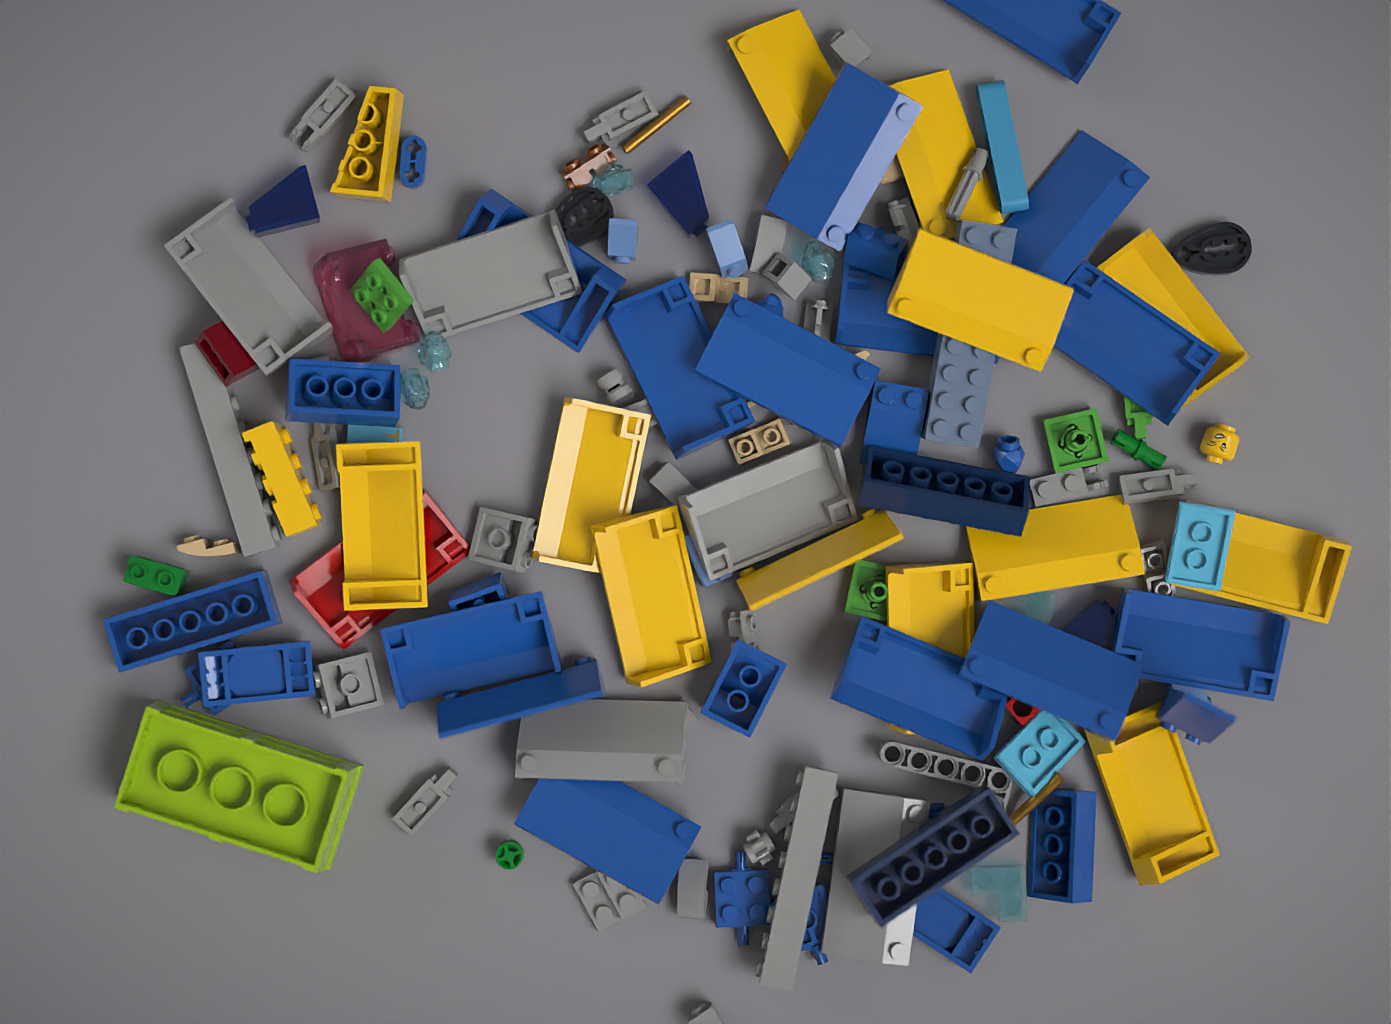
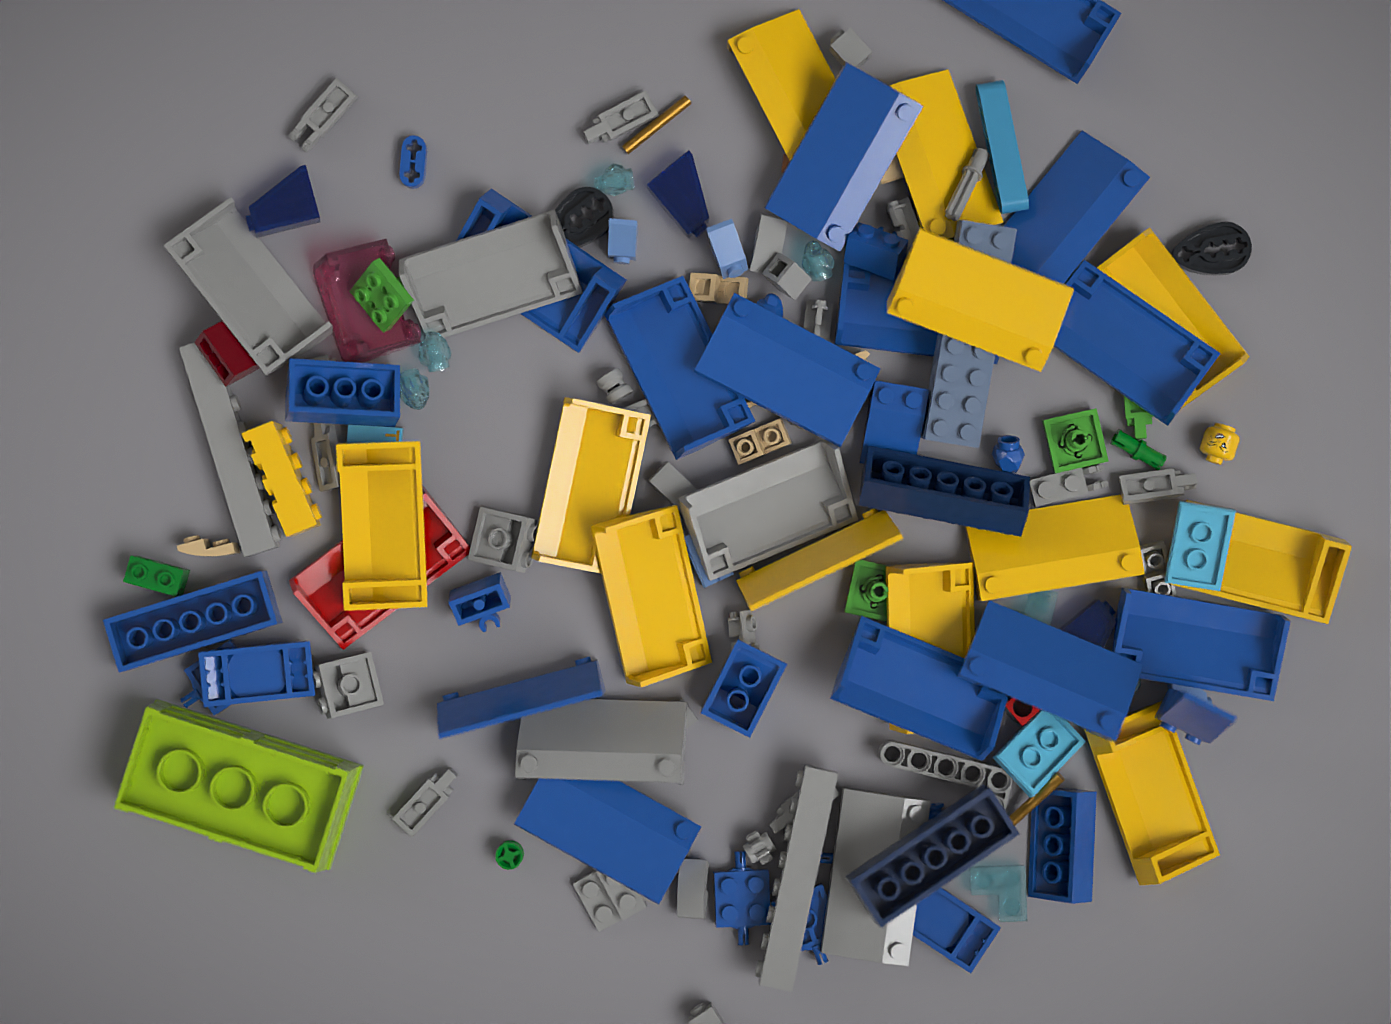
(372, 148): yellow wedge -> none
(470, 648): blue slope -> none
(579, 169): dark orange hinge -> none

